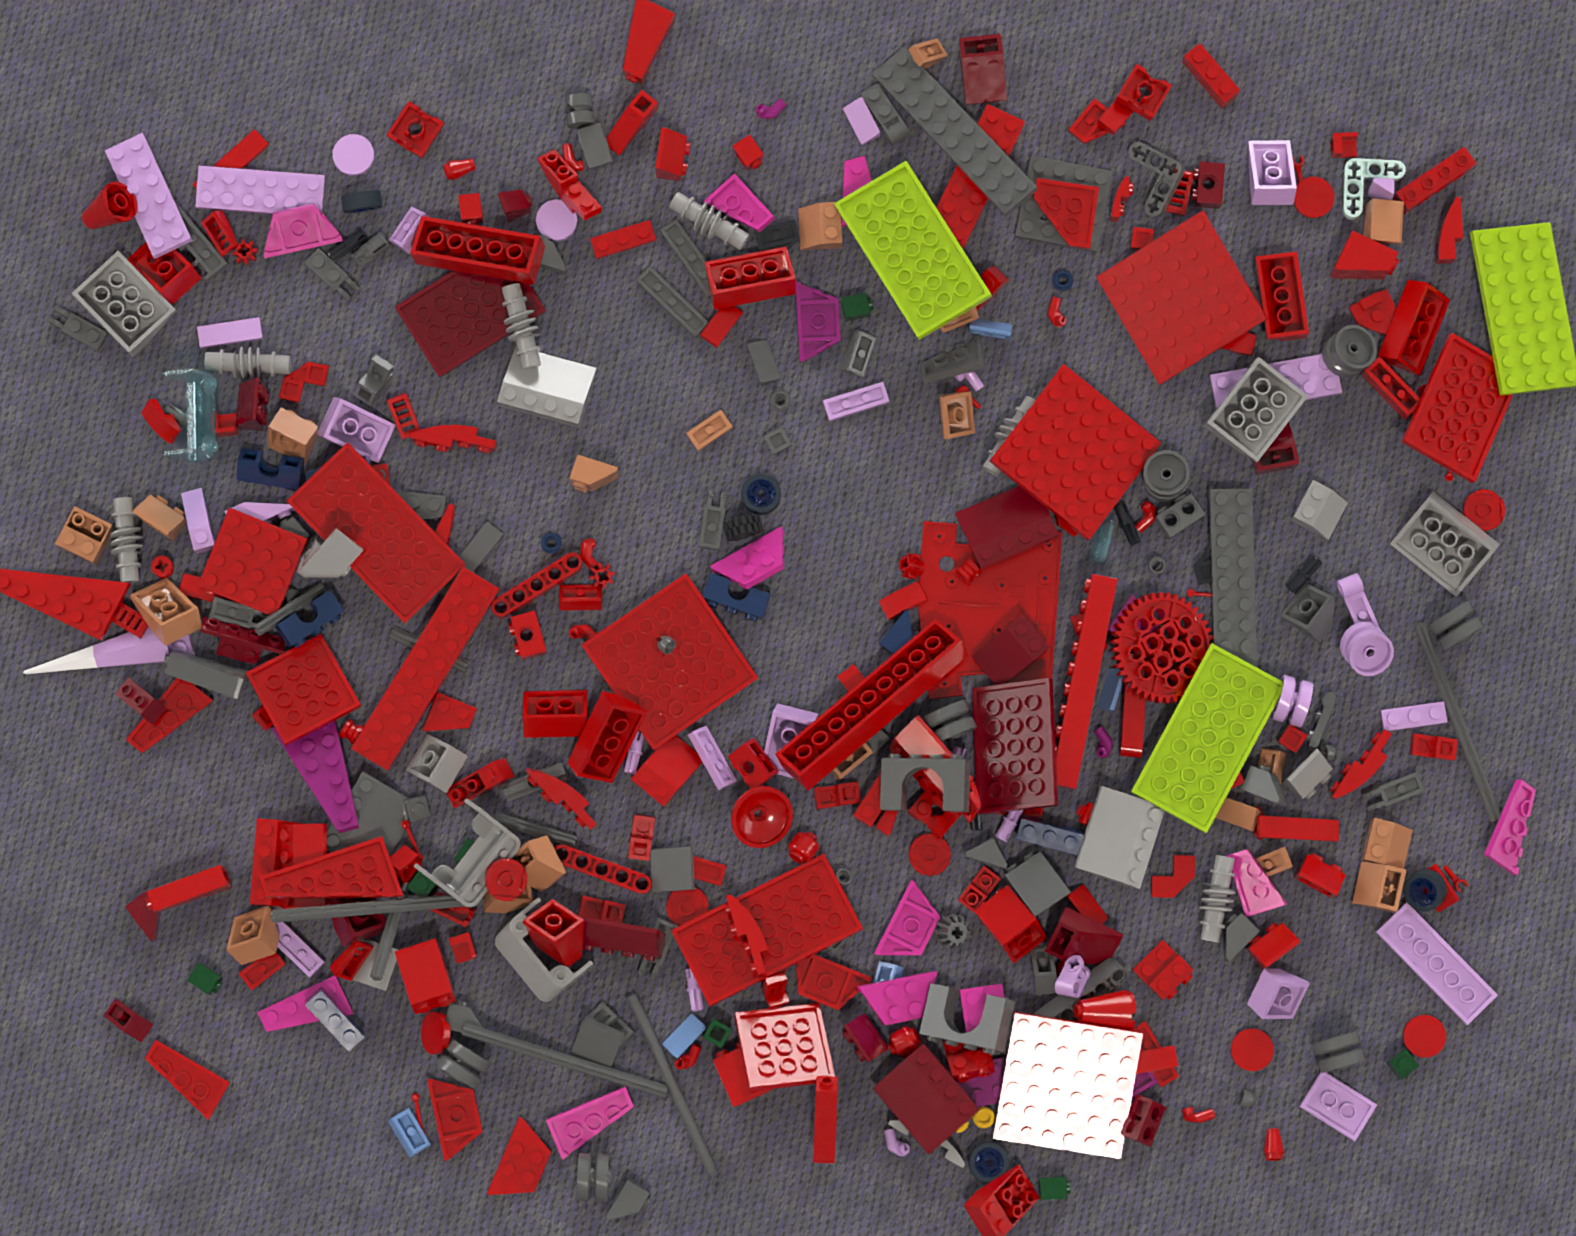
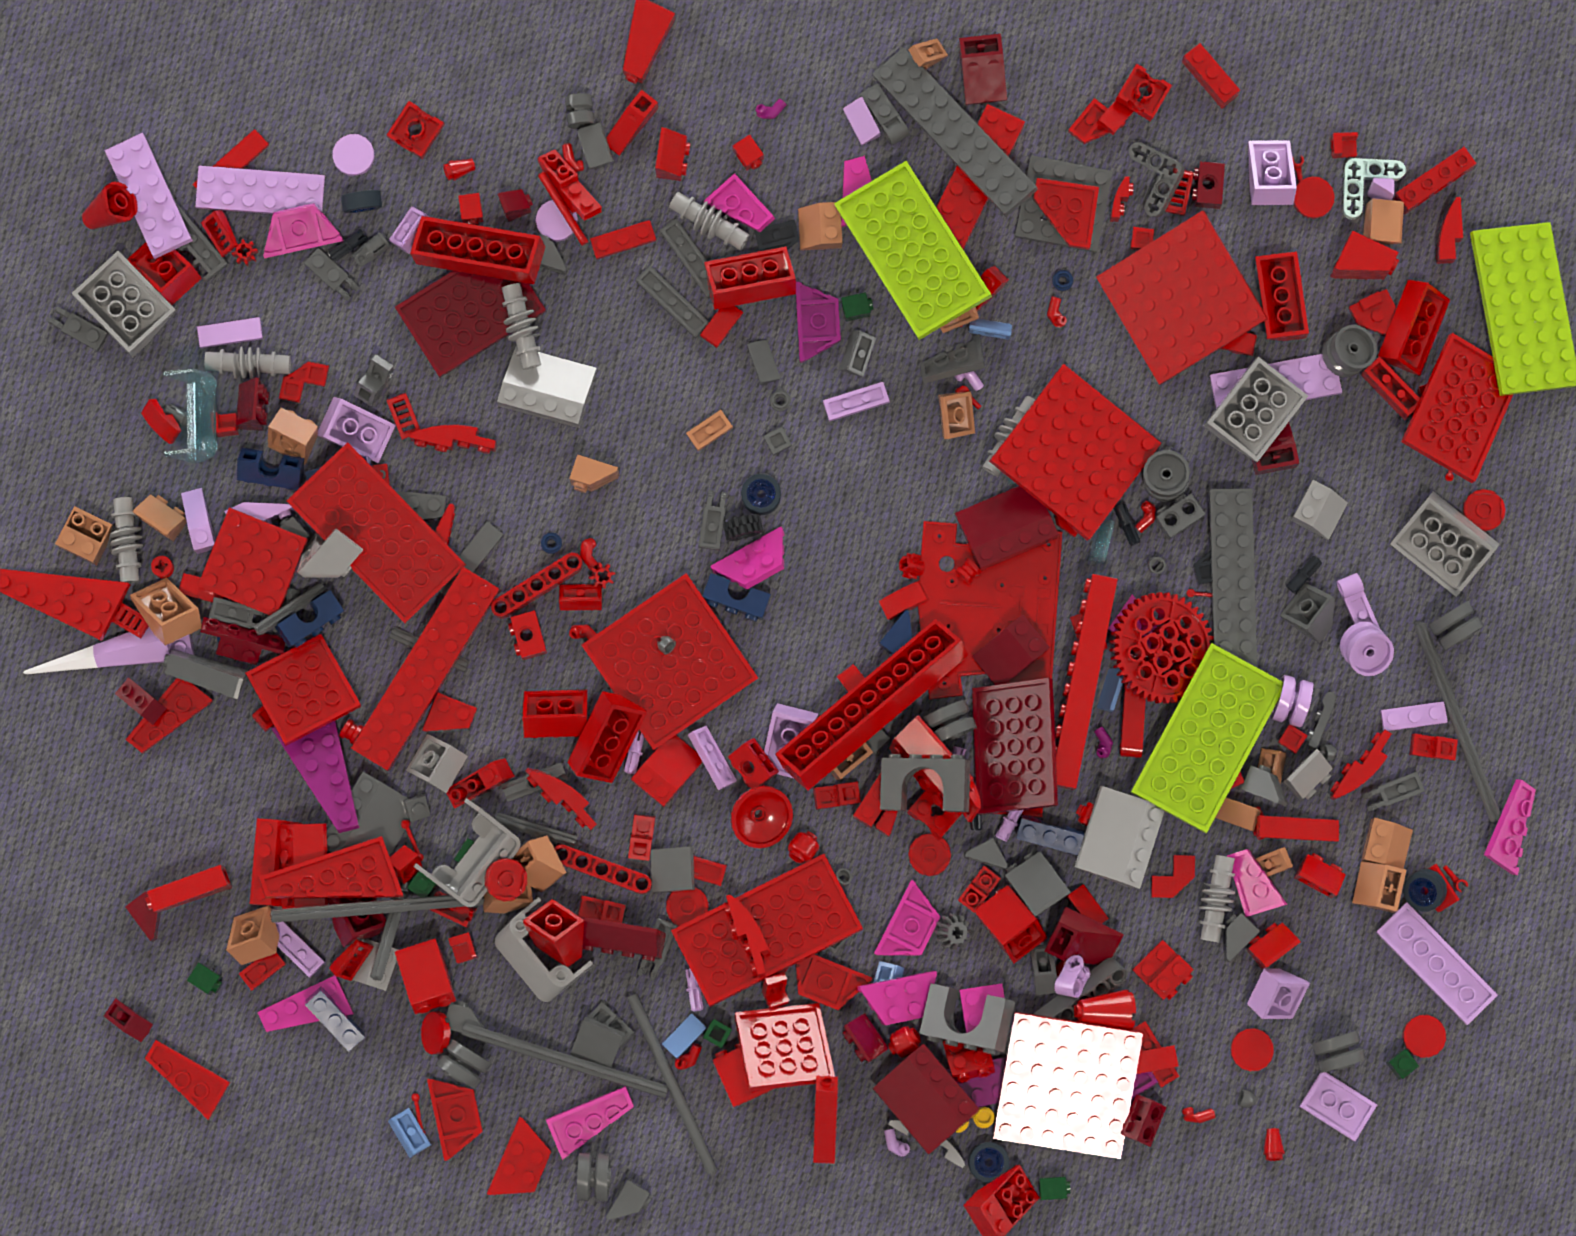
(563, 208): none -> red bar

